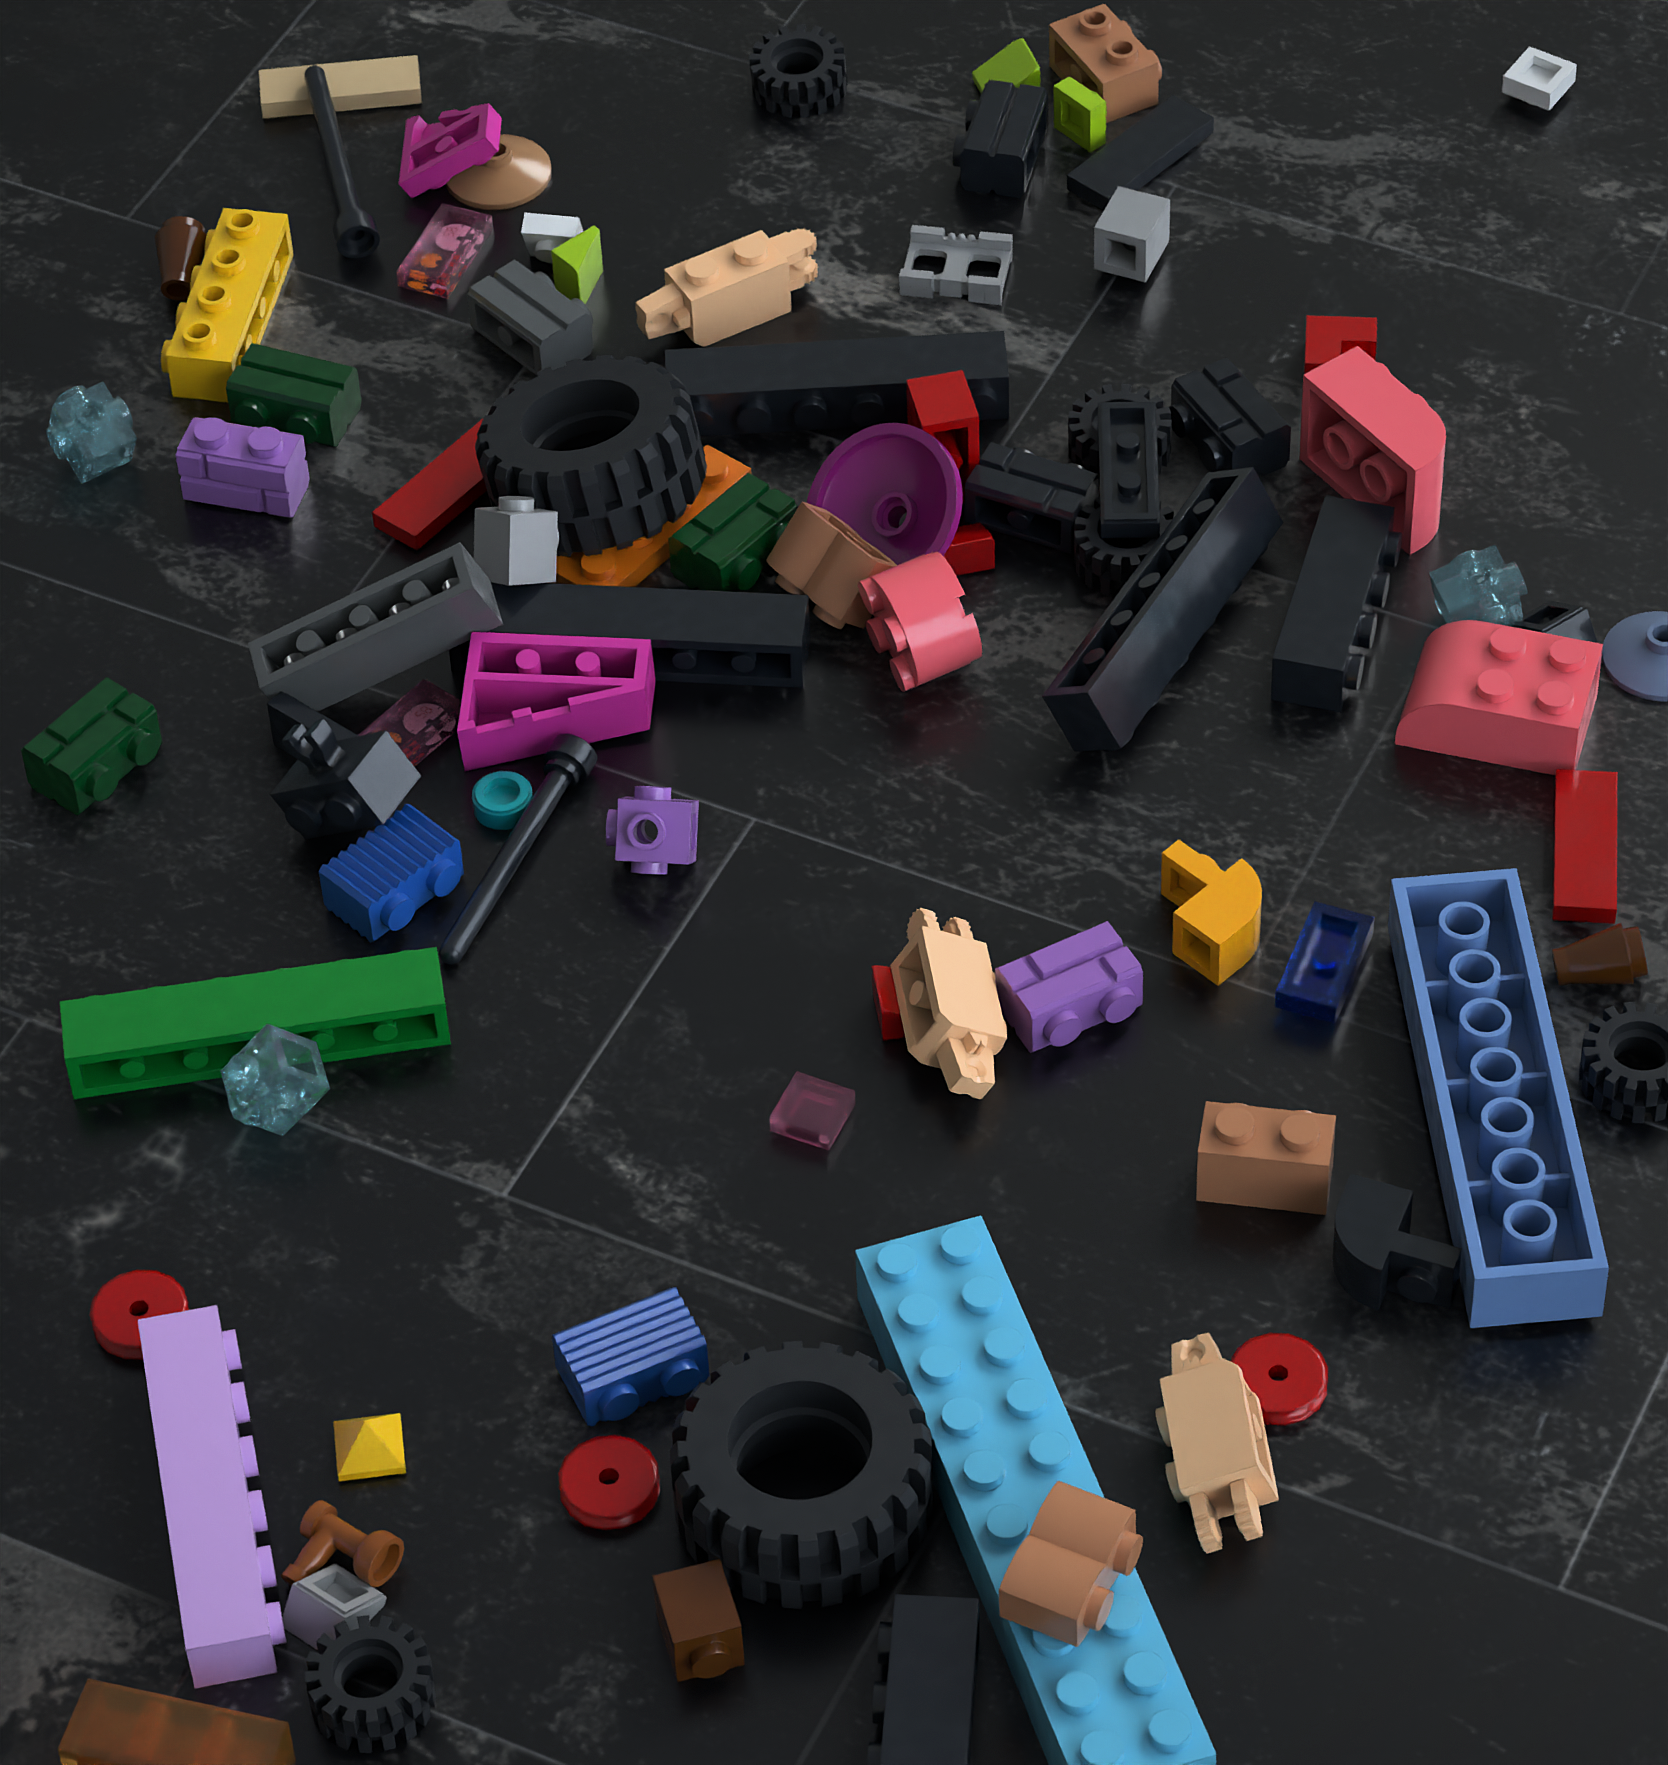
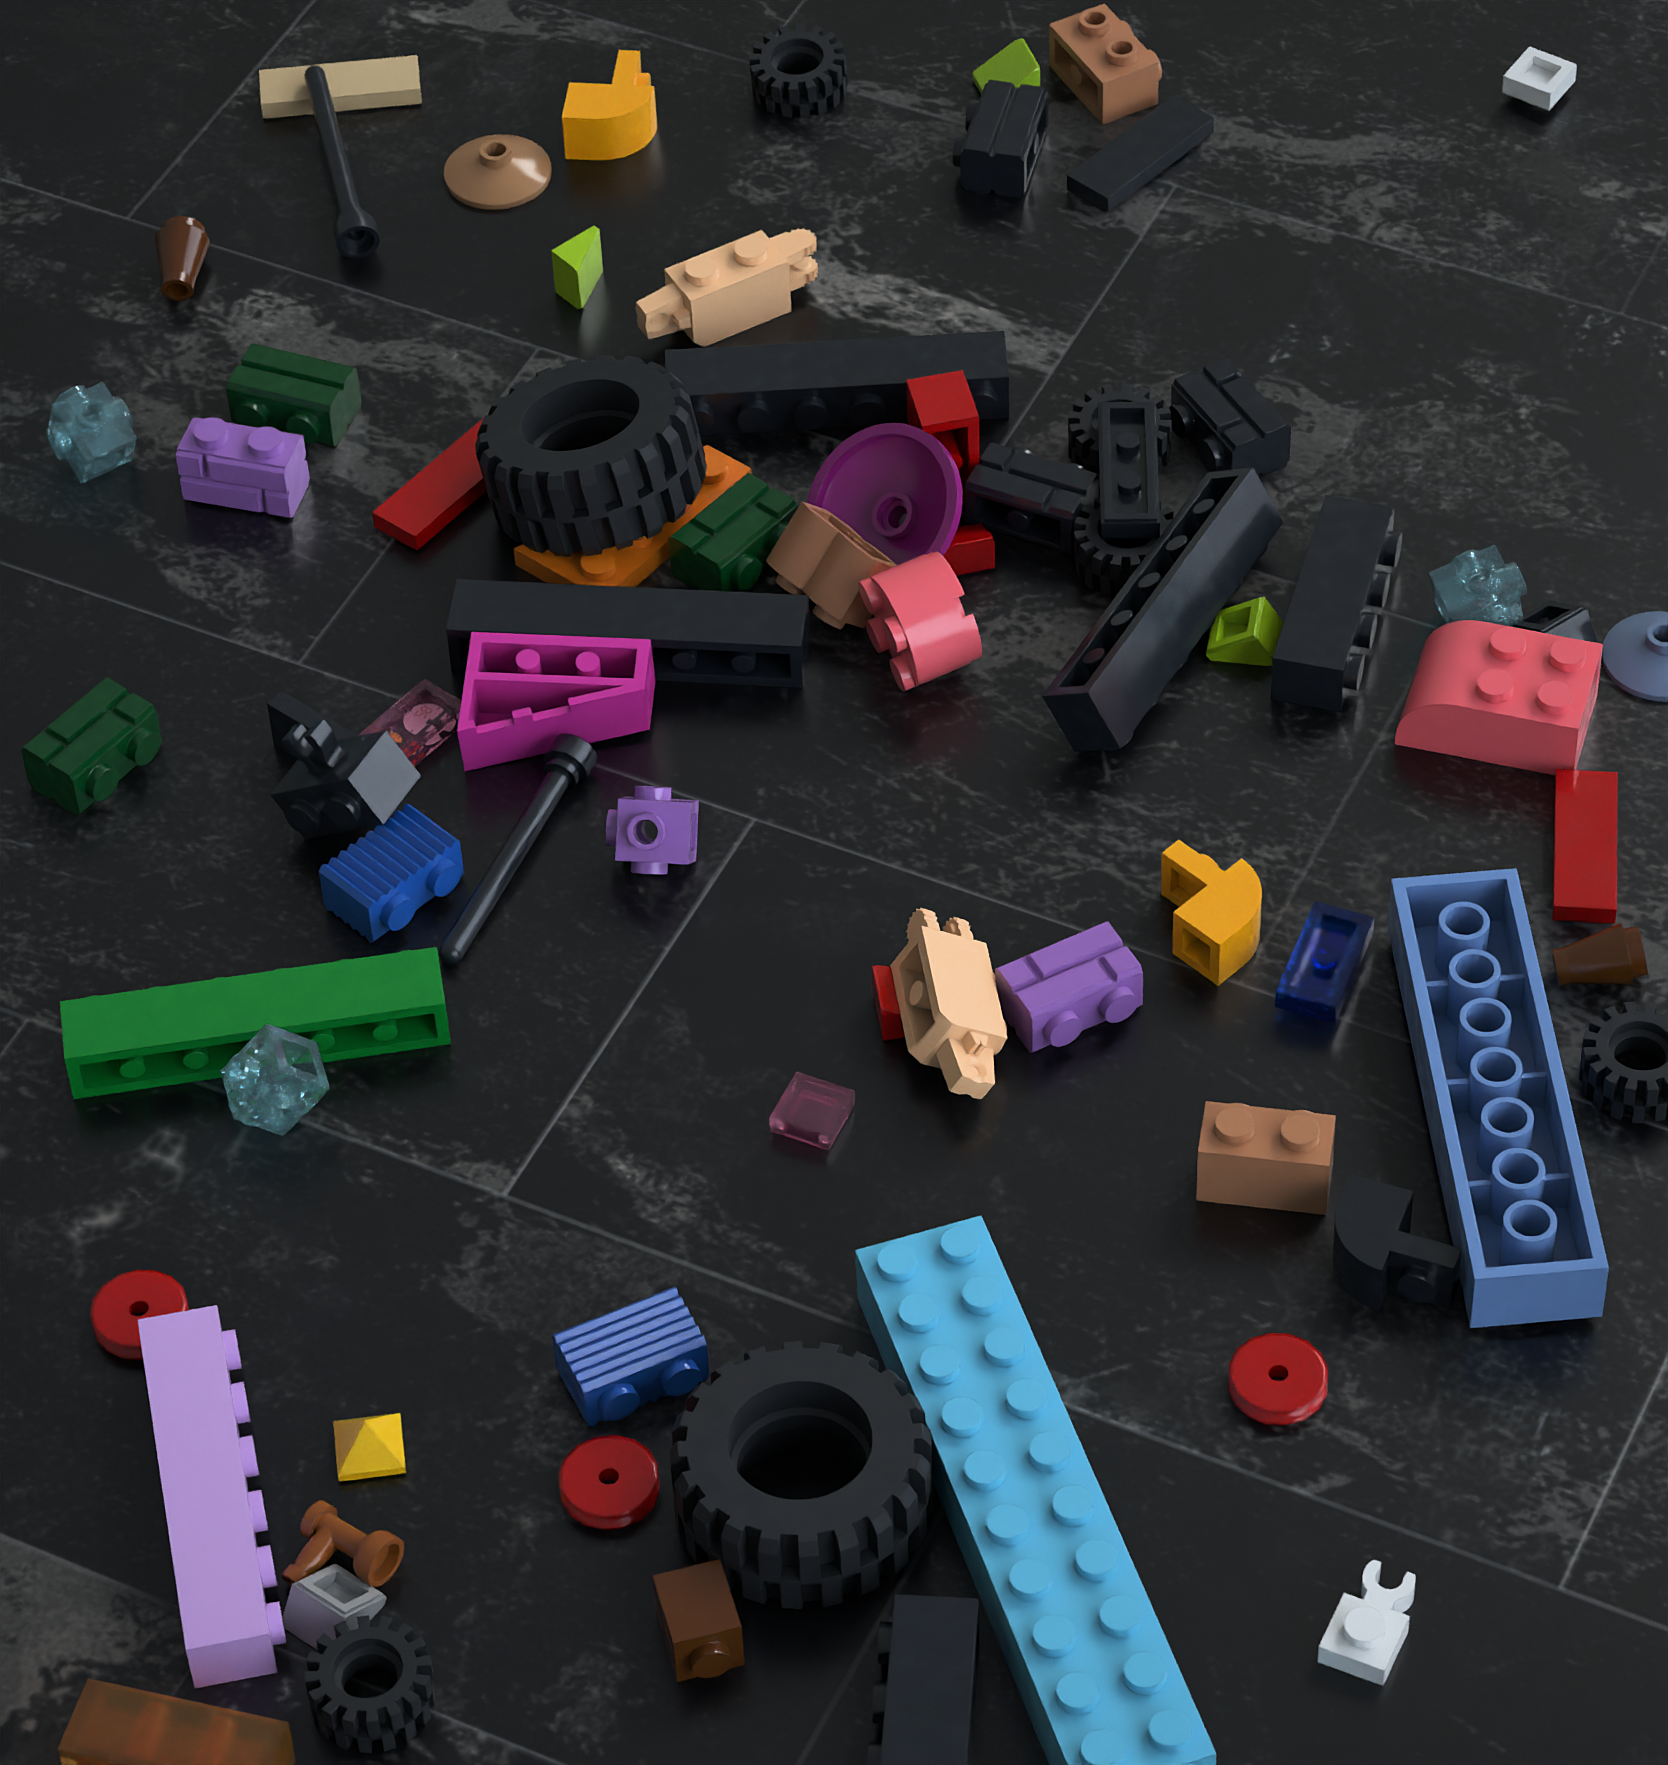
(227, 302): yellow brick -> none
(377, 631): dark grey brick -> none
(444, 250): clear pink tile -> none
(446, 148): dark pink wing -> none
(501, 799): teal tile -> none
(516, 542): light grey brick -> none
(530, 318): dark grey brick -> none
(547, 232): white plate -> none
(613, 117): none -> light orange brick
(958, 254): light grey piece -> none
(1069, 1564): nougat brick -> none
(1080, 114): lime plate -> none
(1131, 234): light grey brick -> none
(1215, 1441): light nougat hinge -> none
(1245, 634): none -> lime slope
(1335, 335): red piece -> none
(1369, 1630): none -> white plate
(1375, 442): coral brick -> none

